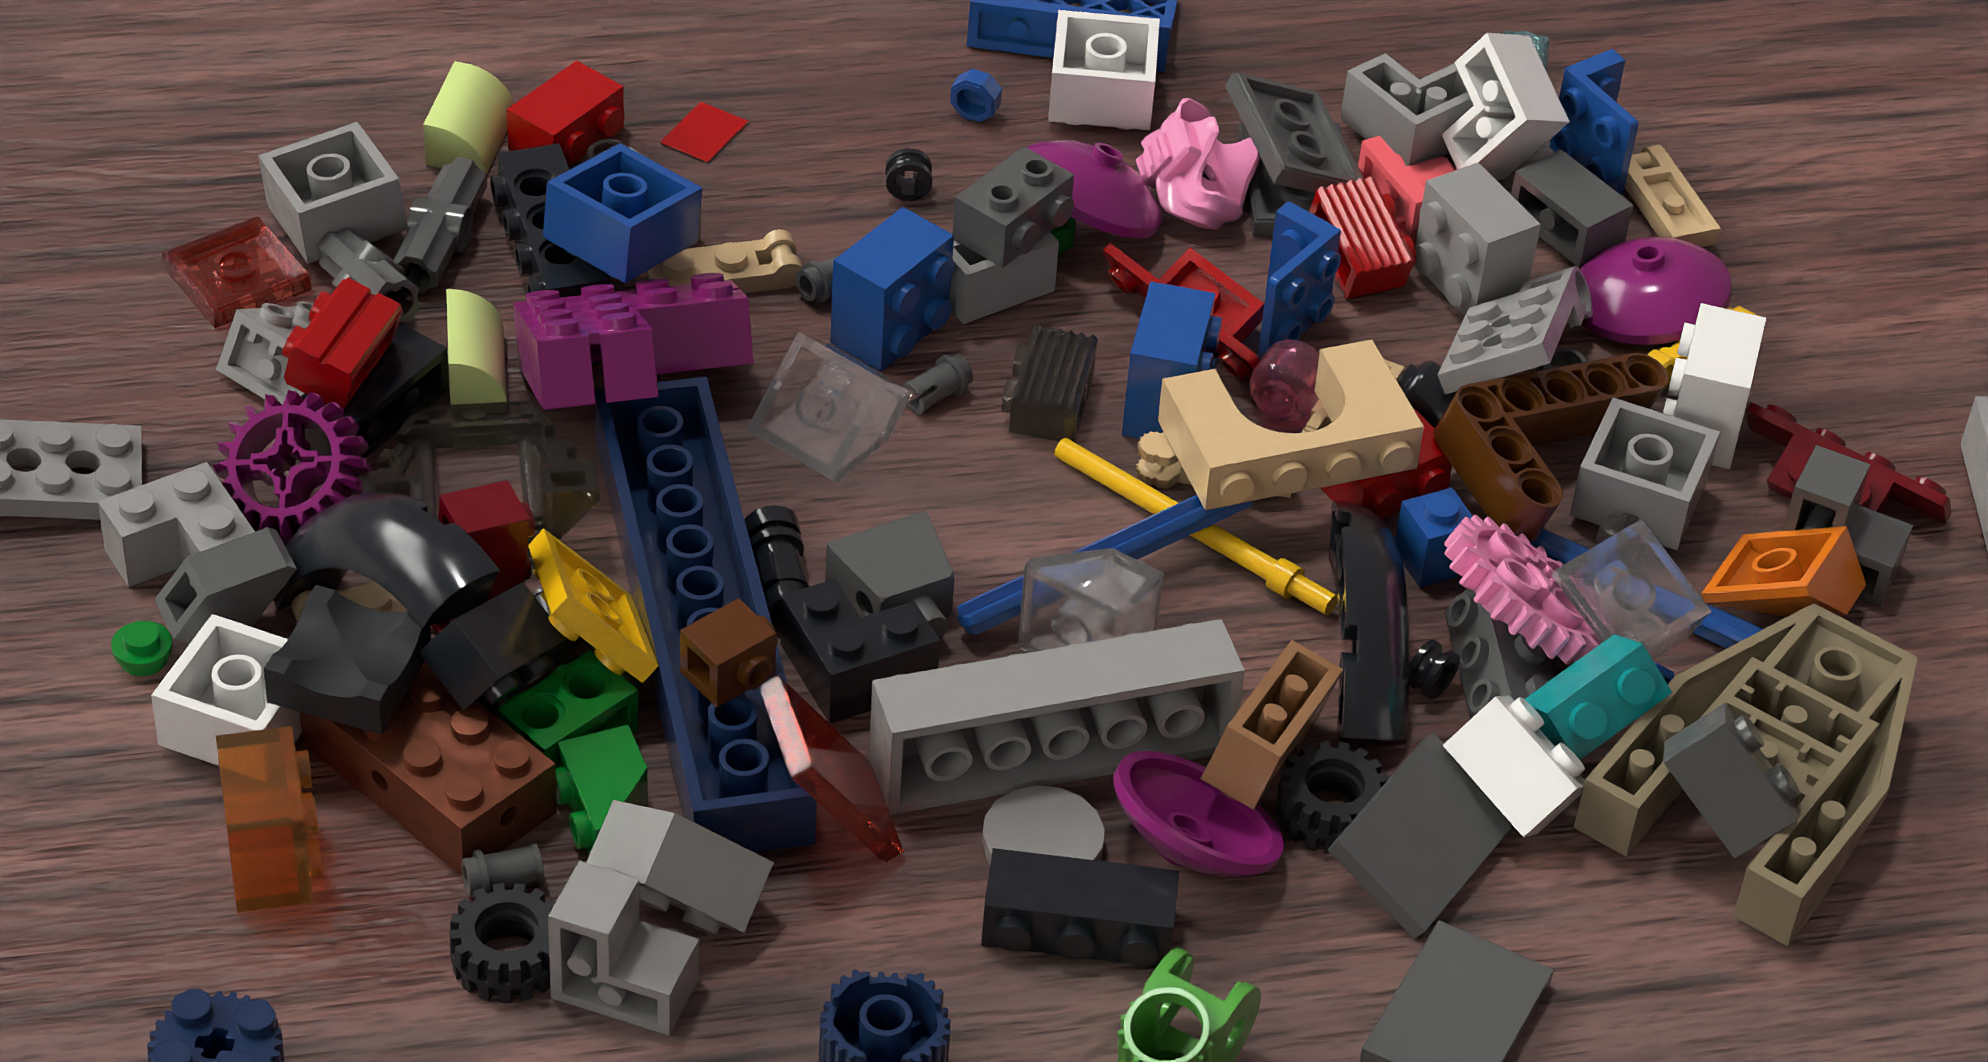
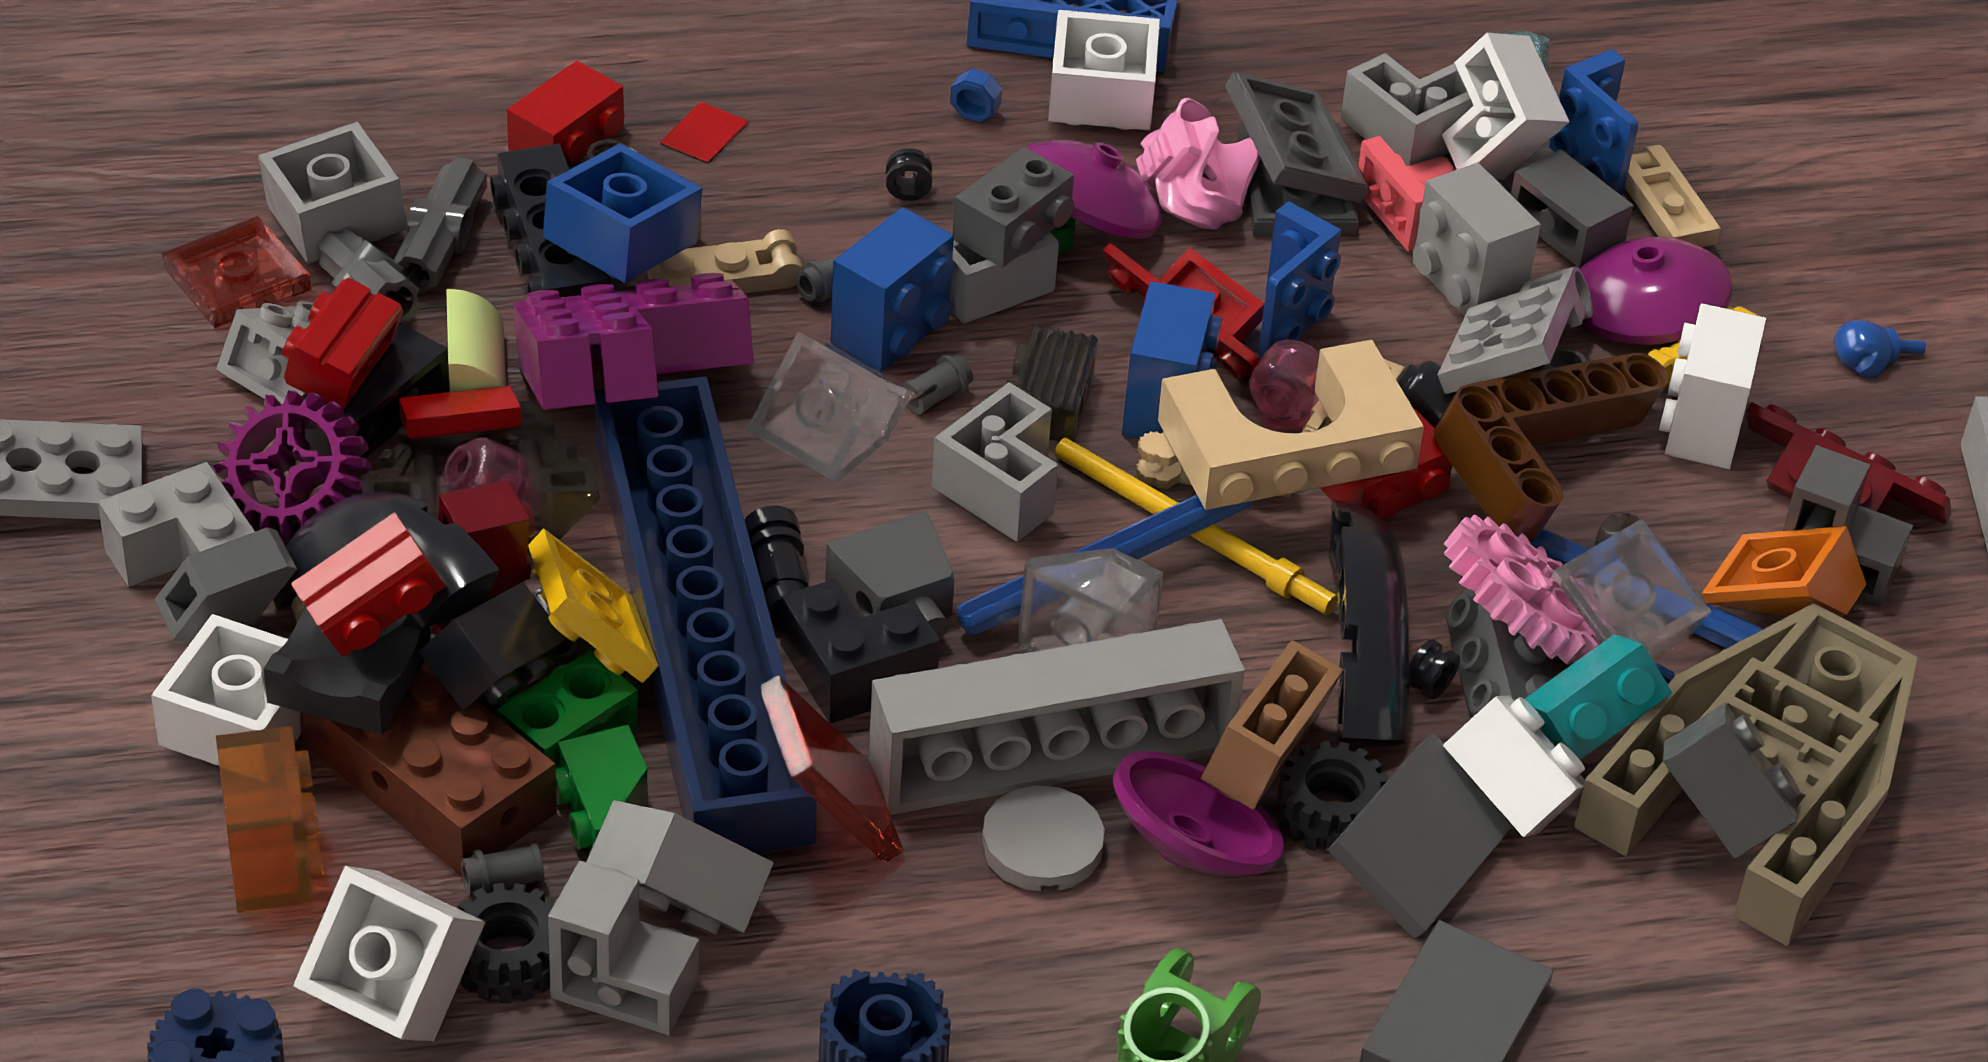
(142, 647): green plate -> none
(369, 585): none -> red brick
(389, 954): none -> white brick
(460, 412): none -> red tile
(467, 118): yellowish green brick -> none
(485, 463): none -> clear pink head
(728, 652): reddish brown brick -> none
(999, 462): none -> light grey brick
(1079, 907): black brick -> none
(1370, 243): red brick -> none
(1423, 529): blue brick -> none
(1645, 468): light grey brick -> none
(1871, 347): none -> blue piece

